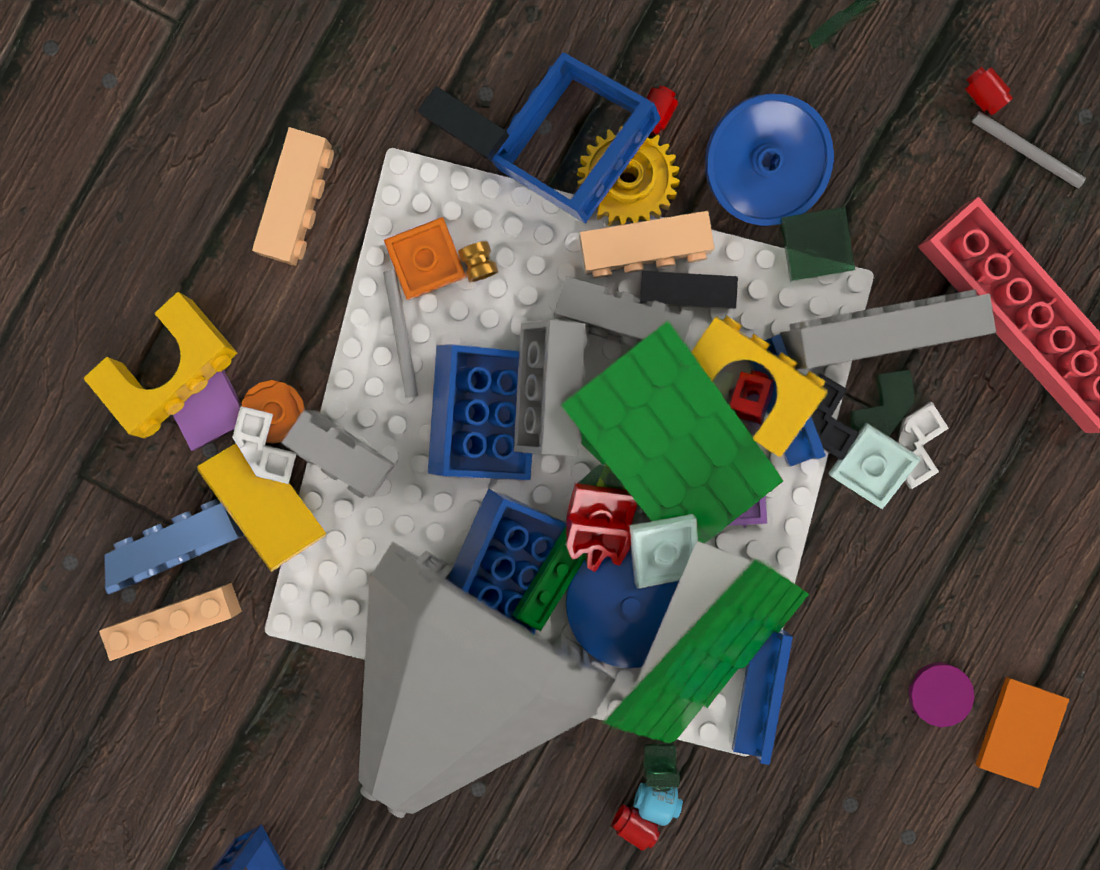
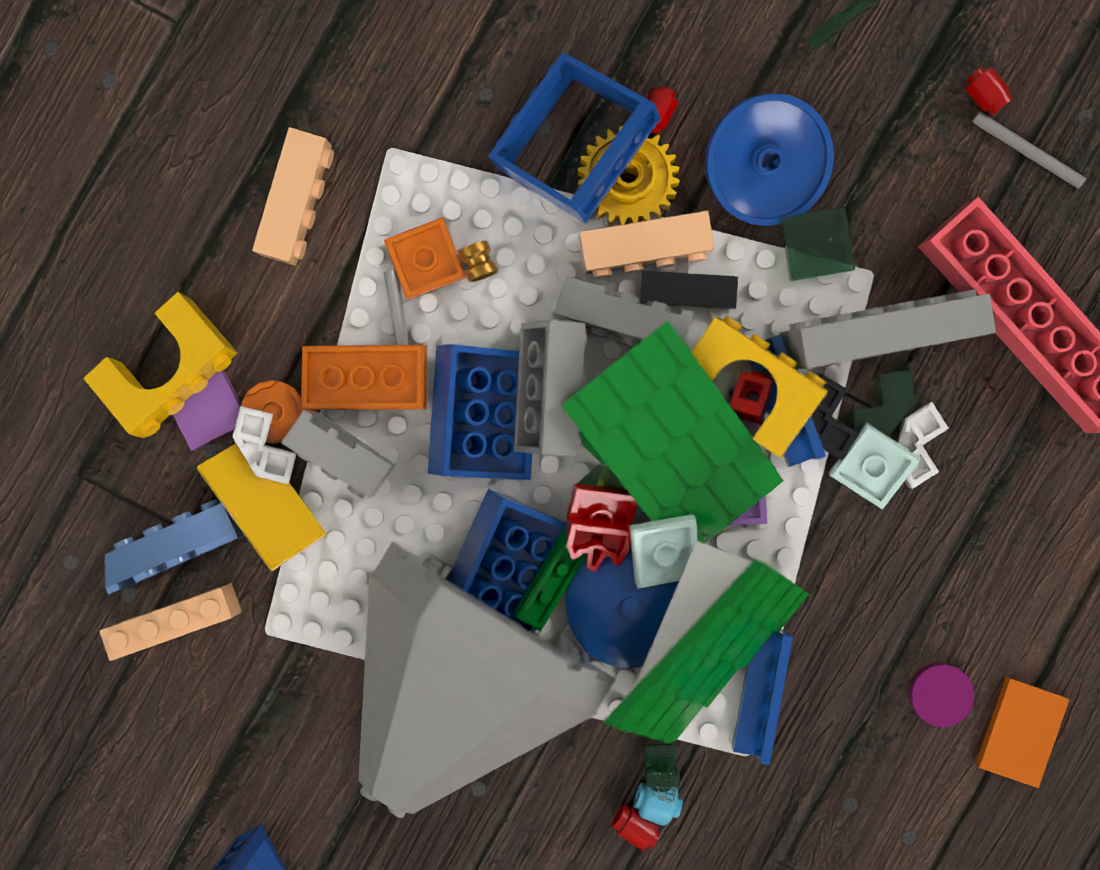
(364, 377): none -> orange tile
(463, 123): black tile -> none

